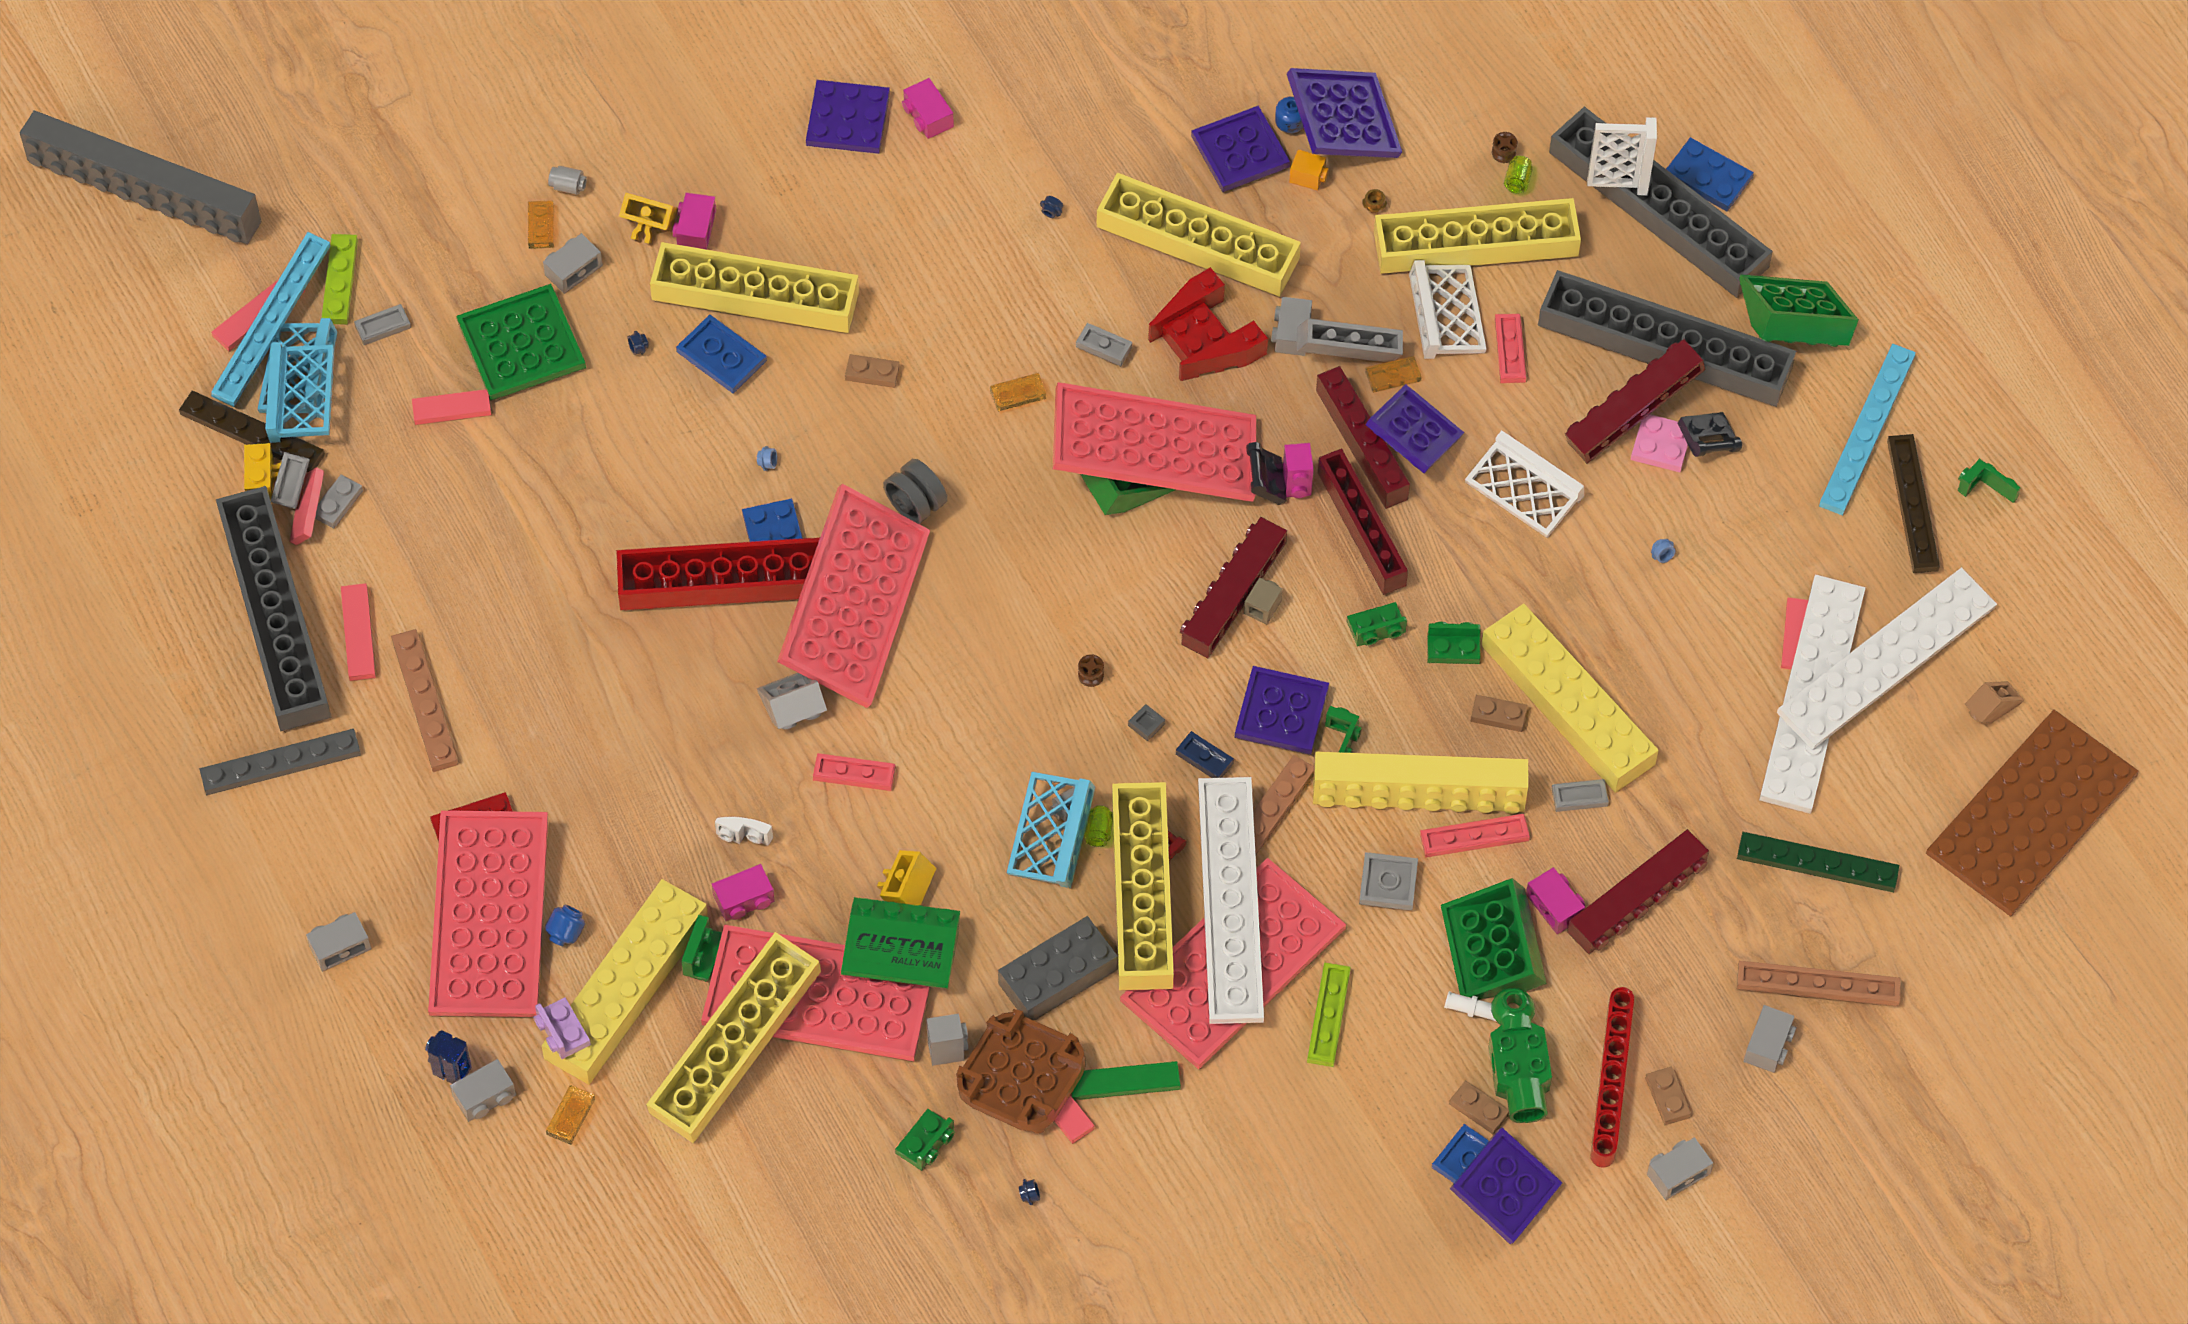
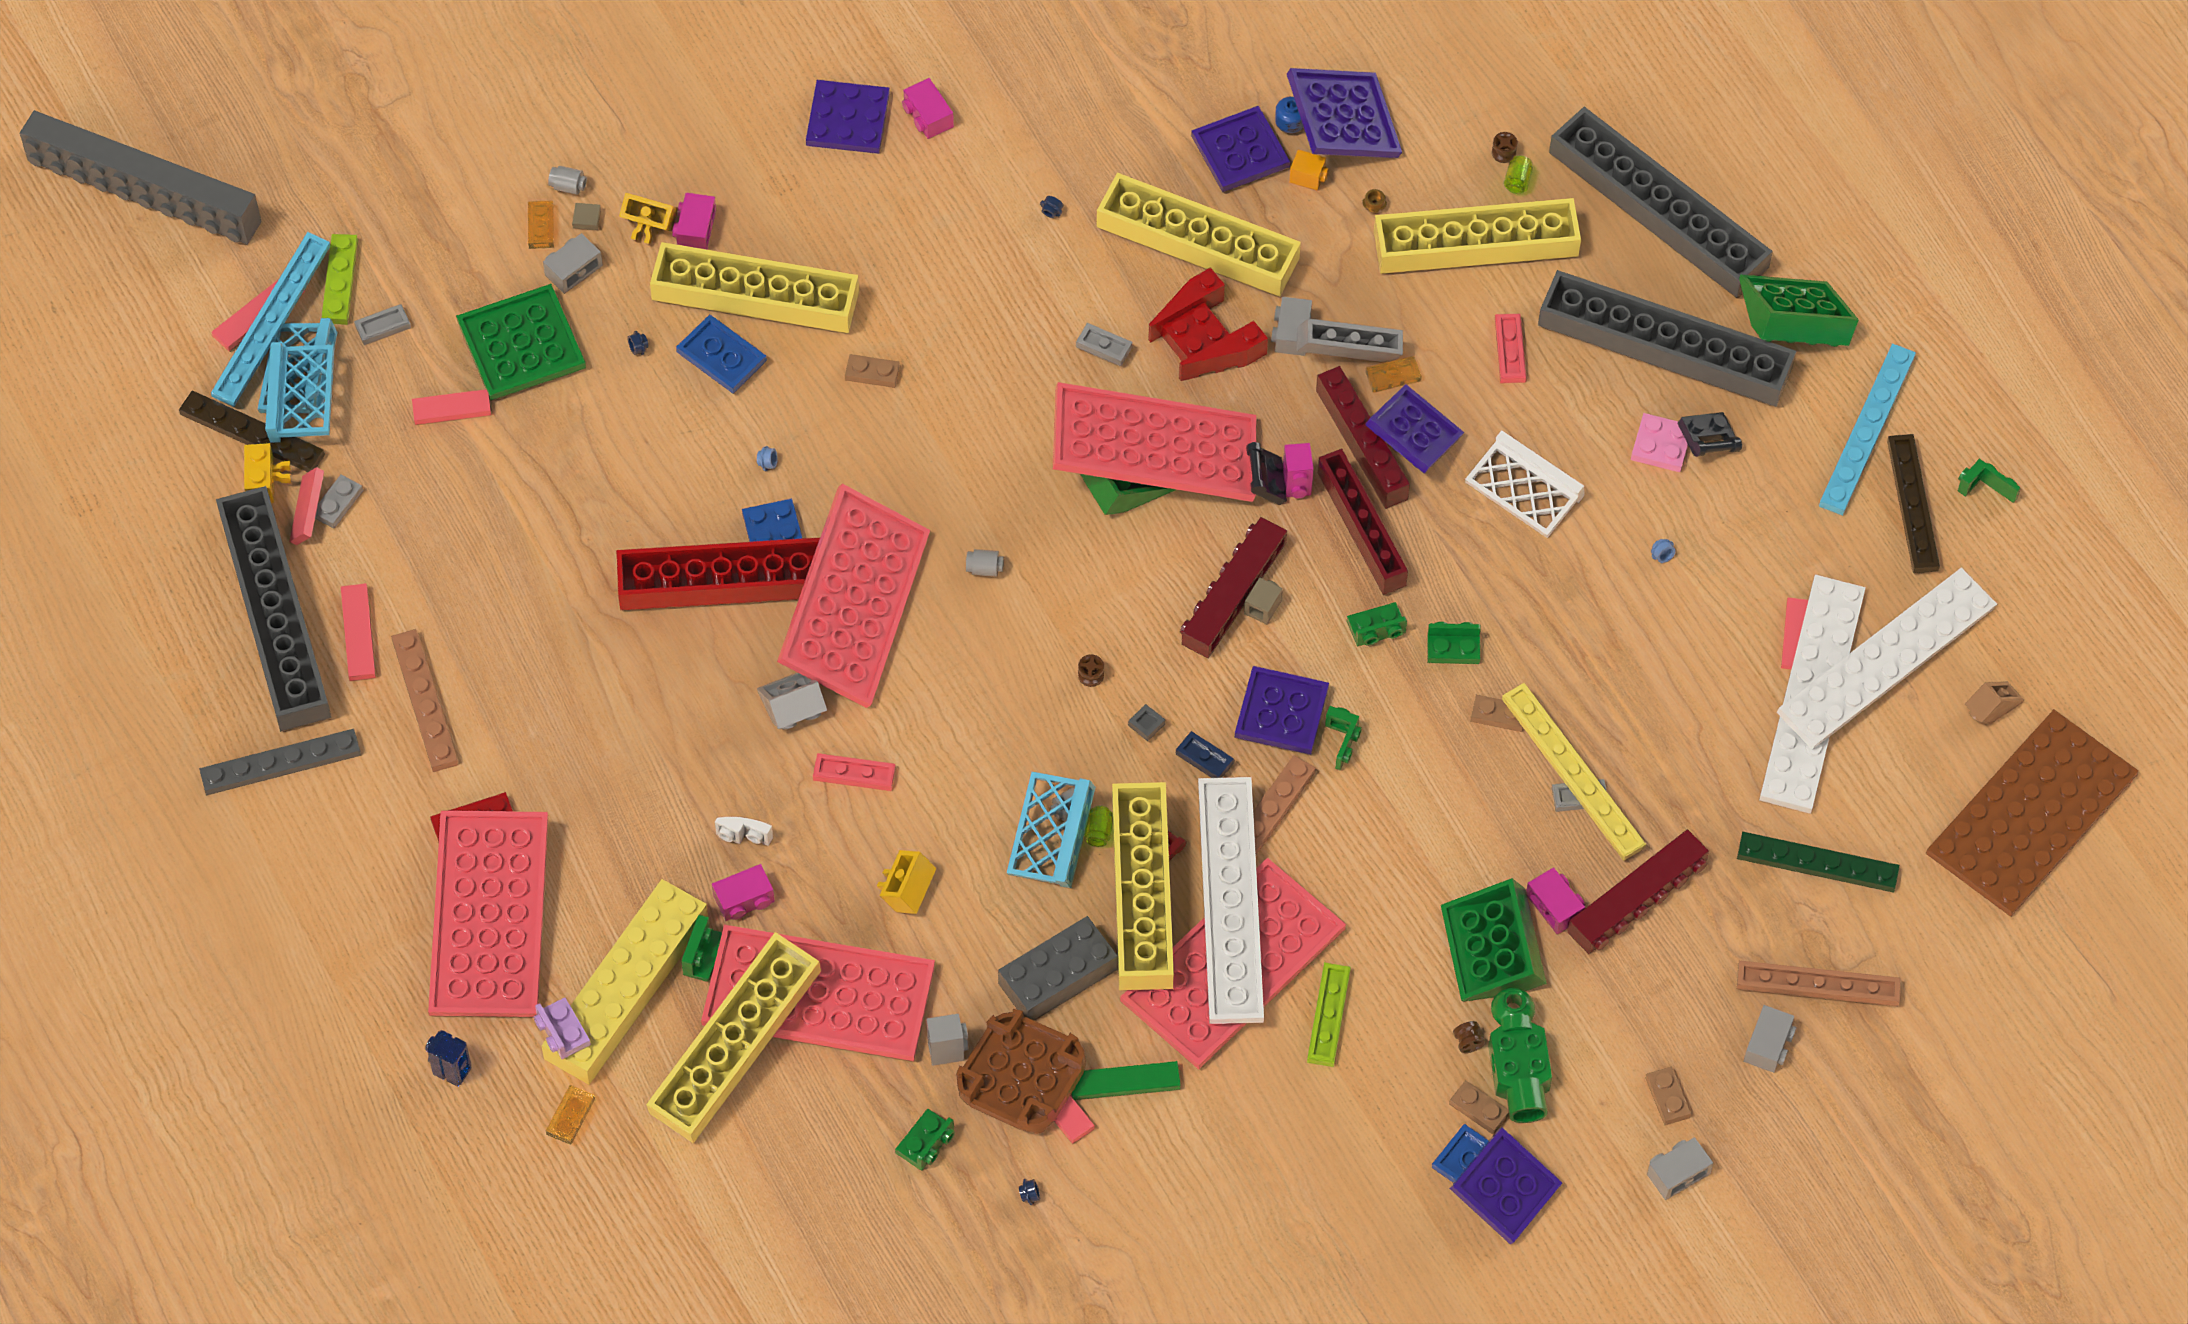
(290, 480): light grey tile -> none
(338, 941): light grey brick -> none
(483, 1090): light grey brick -> none
(565, 925): blue head -> none
(586, 216): none -> dark tan tile
(900, 942): green slope -> none
(915, 491): dark grey wheel -> none
(984, 562): none -> light grey brick
(1018, 392): clear yellow plate -> none
(1388, 881): light grey plate -> none
(1420, 782): light yellow brick -> none
(1427, 315): white fence -> none
(1469, 1005): white pin -> none
(1469, 1037): none -> reddish brown wheel
(1474, 835): coral tile -> none
(1569, 698): light yellow brick -> none
(1574, 771): none -> light yellow tile
(1612, 1088): red beam -> none
(1634, 401): dark red brick -> none
(1641, 156): white fence -> none
(1710, 174): blue plate -> none

